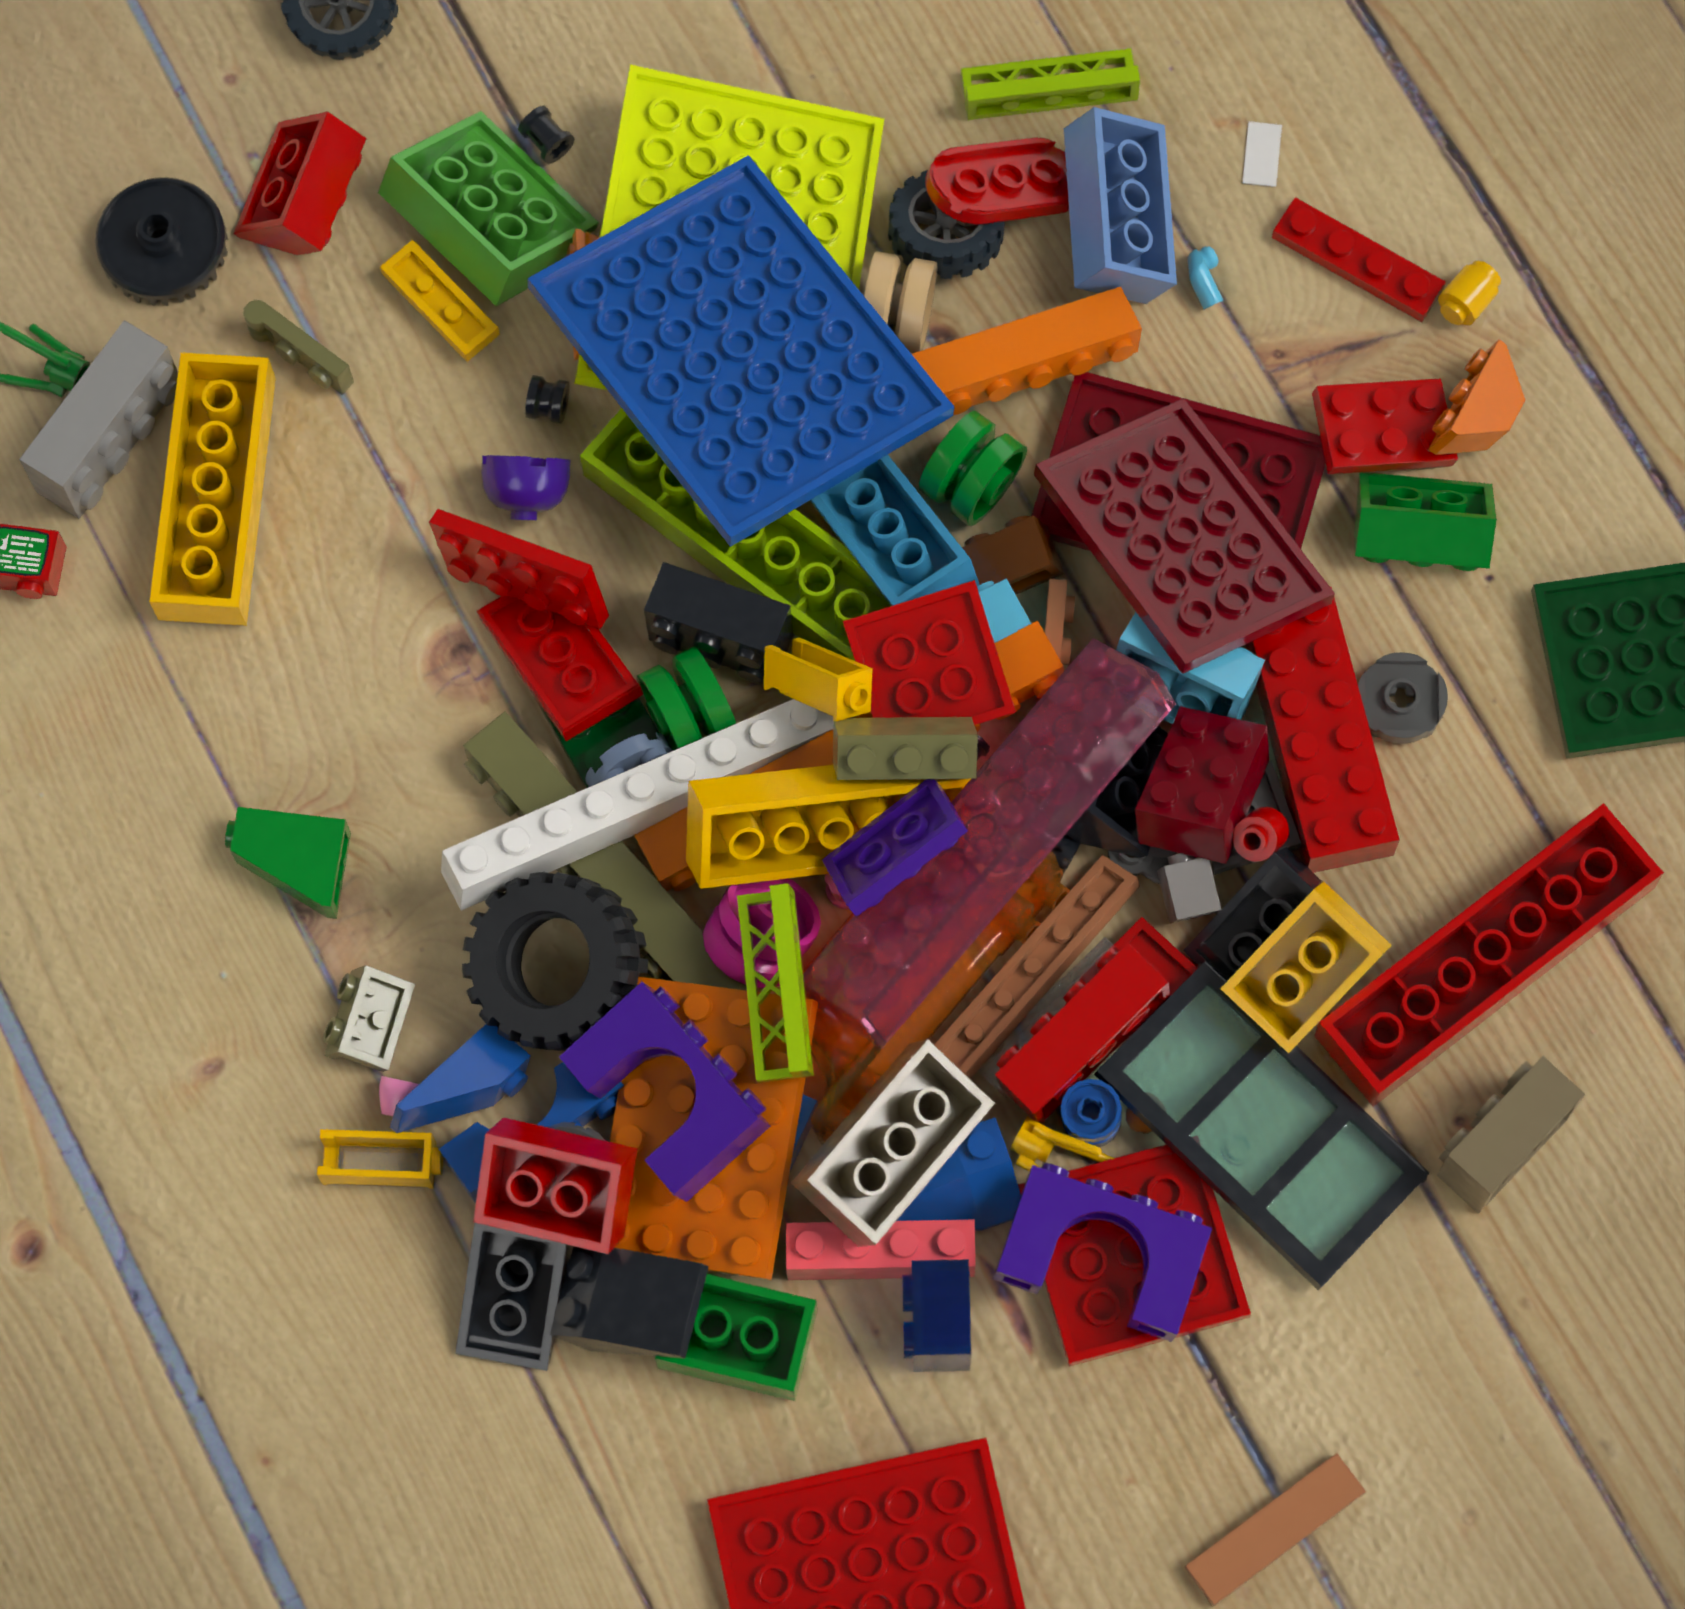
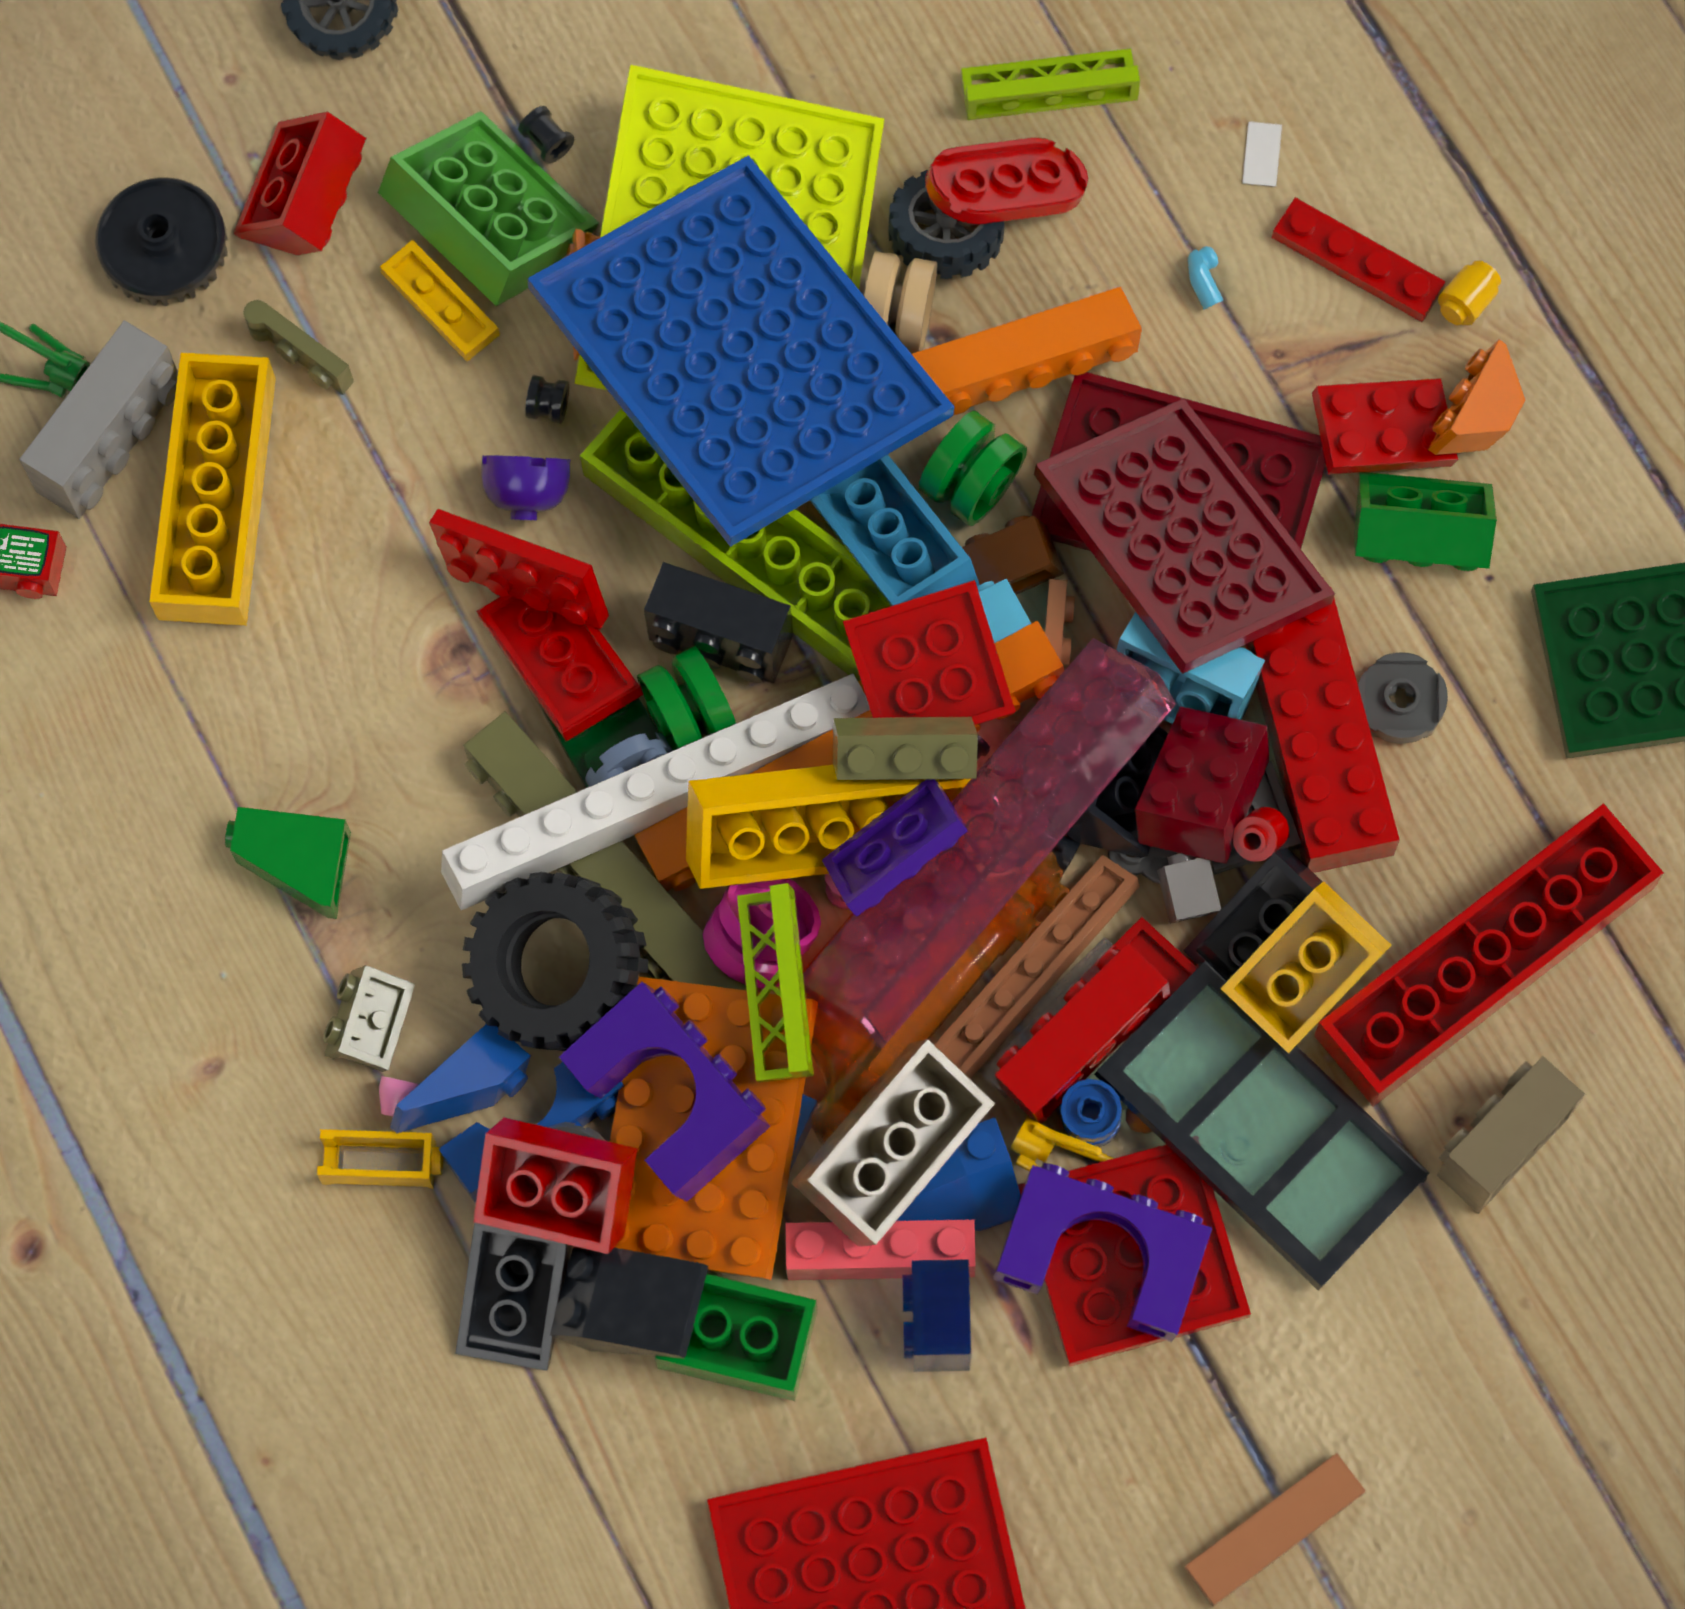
(819, 679): yellow window -> none
(1119, 205): medium blue brick -> none

